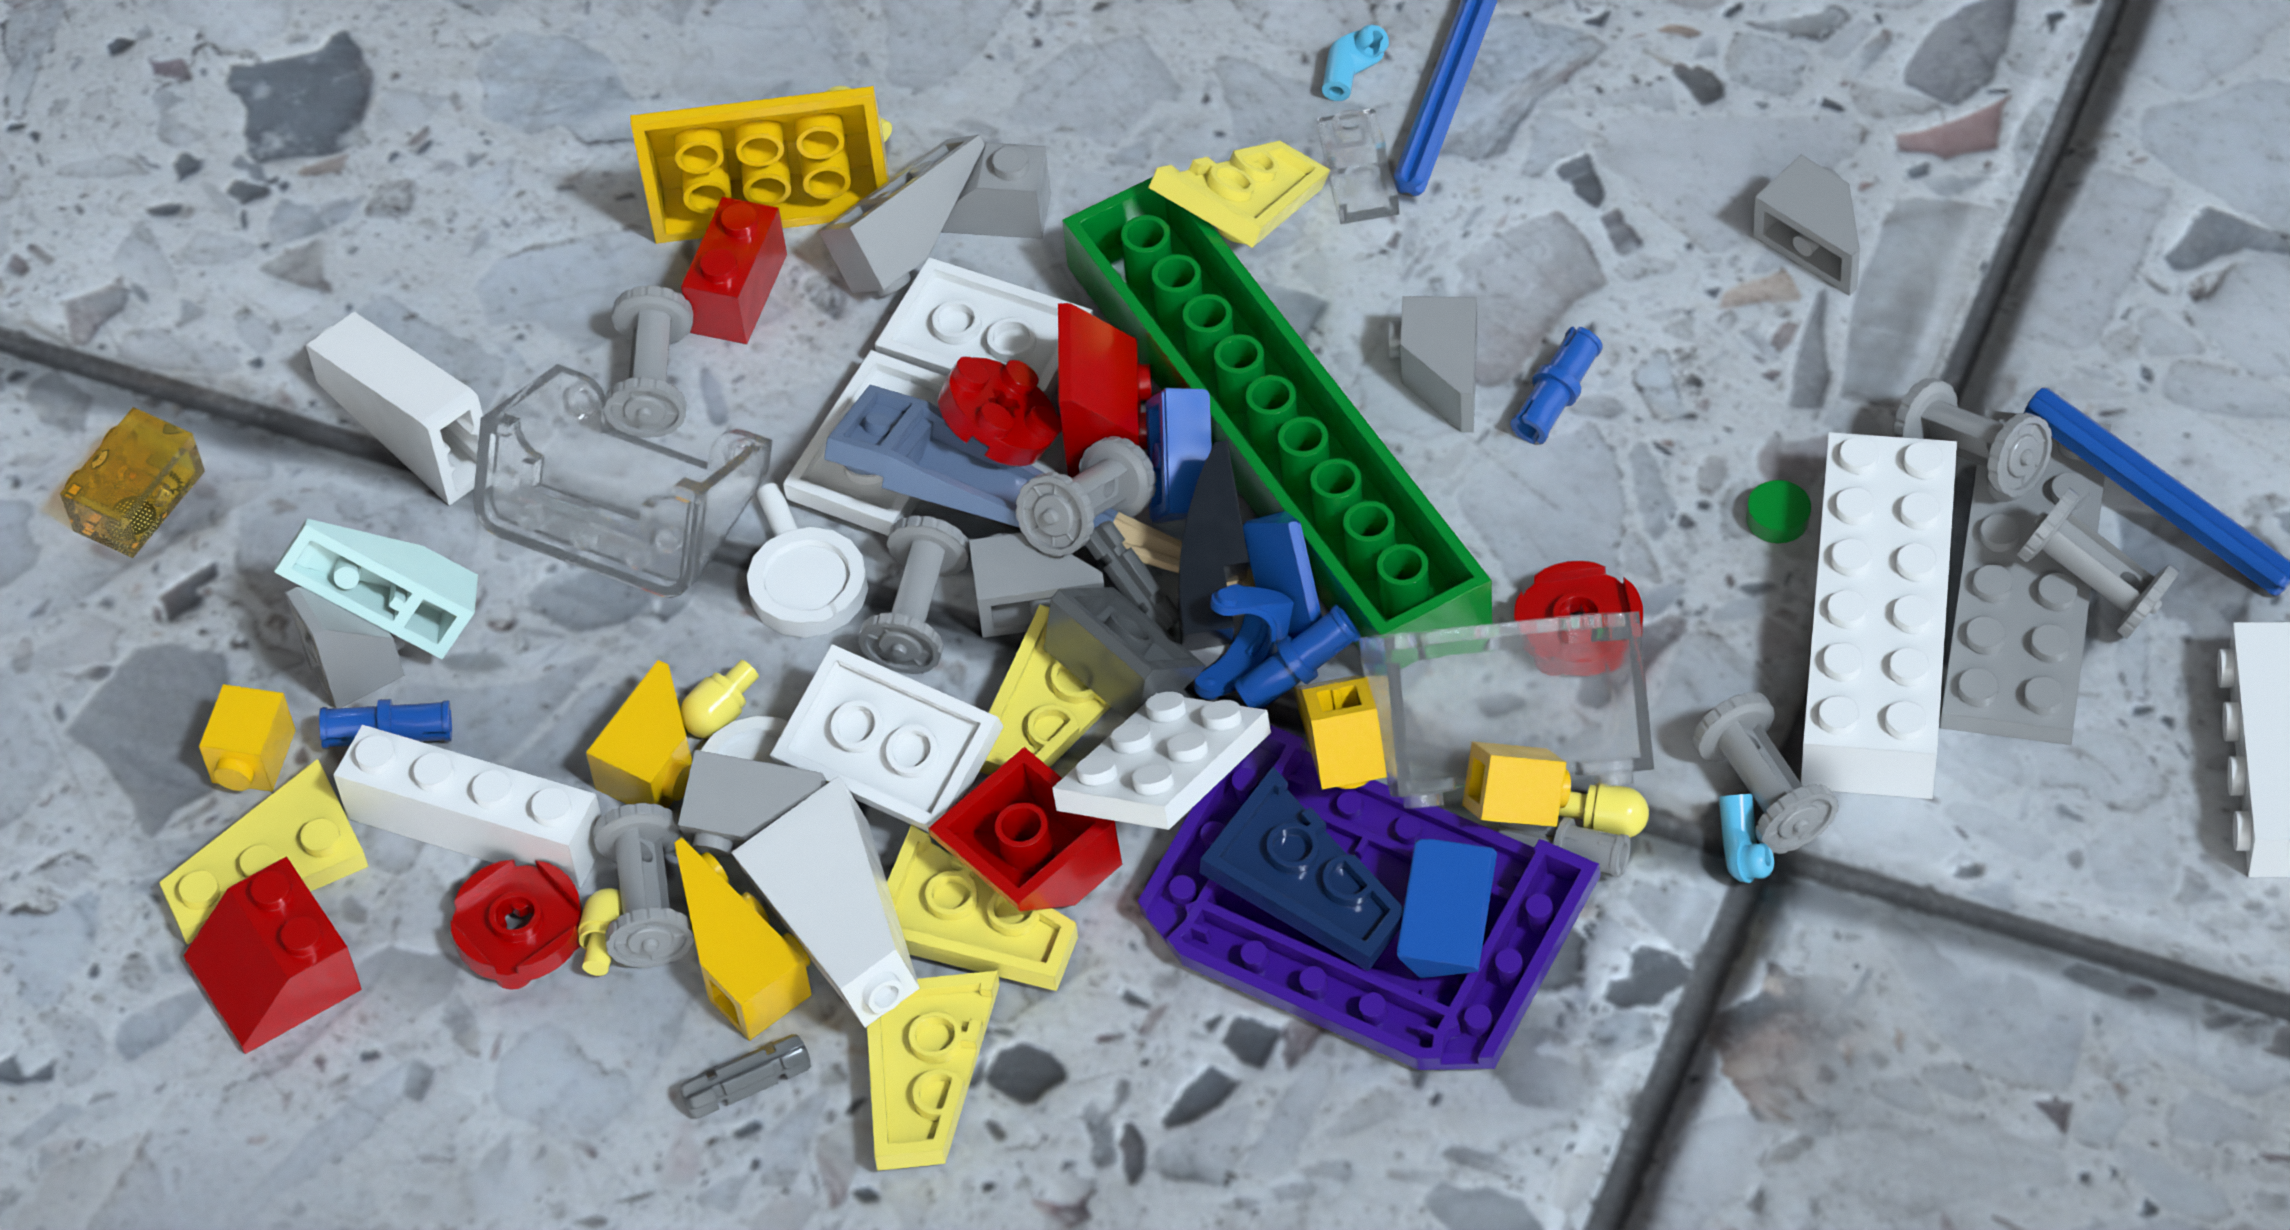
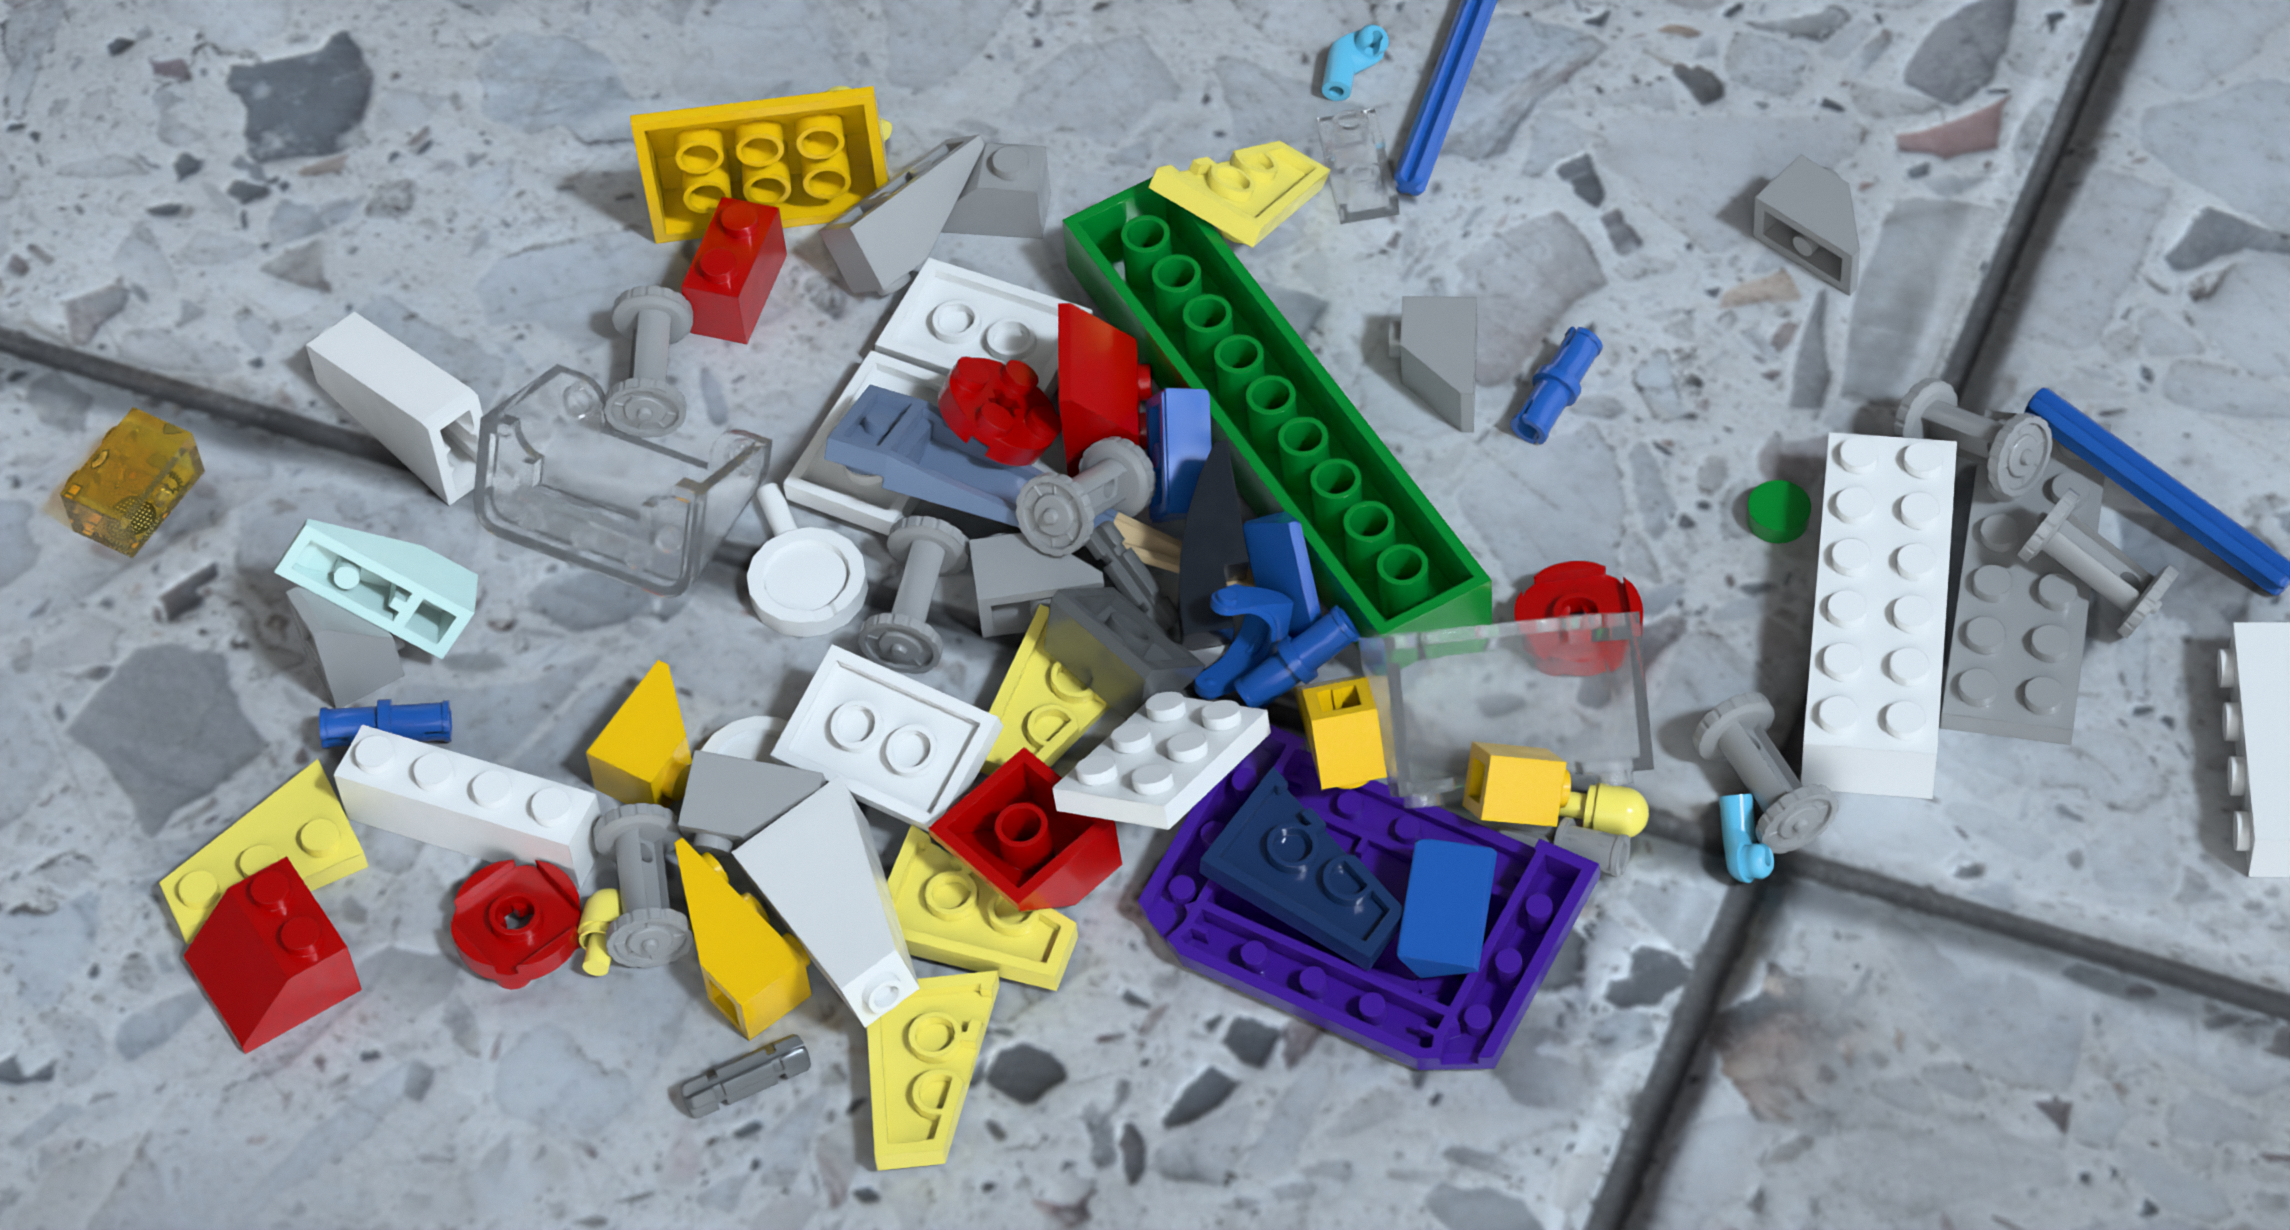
(247, 738): yellow brick -> none
(717, 700): light yellow cylinder -> none

